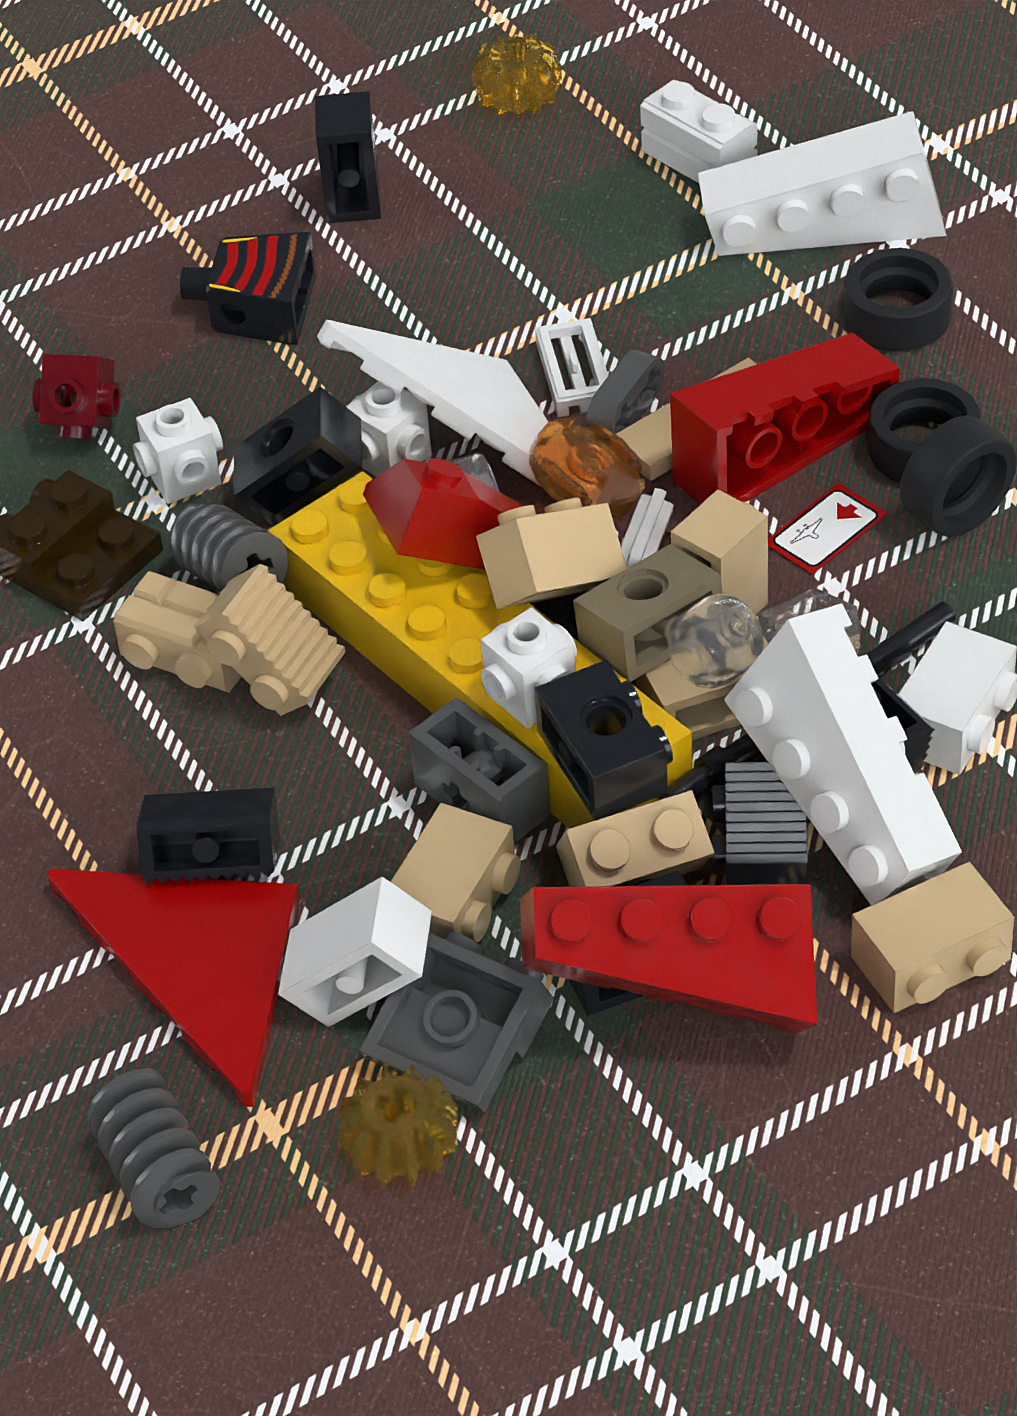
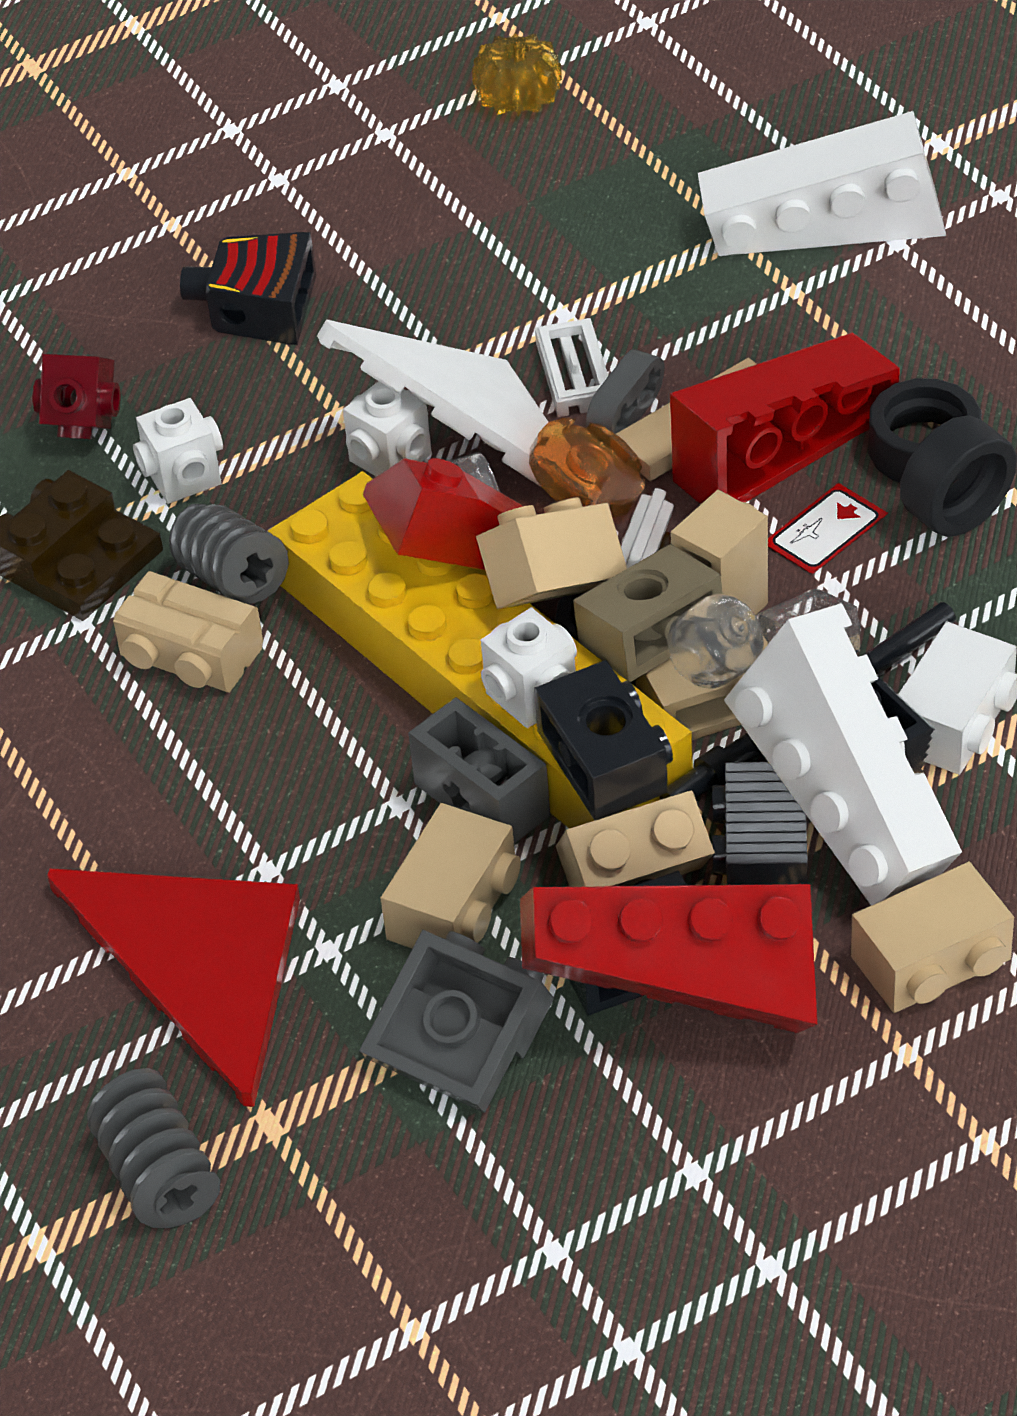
(208, 834): black brick -> none
(269, 640): tan brick -> none
(297, 457): black brick -> none
(347, 157): black brick -> none
(355, 952): white brick -> none
(398, 1125): clear yellow gear -> none
(694, 130): white brick -> none
(904, 271): black tyre -> none

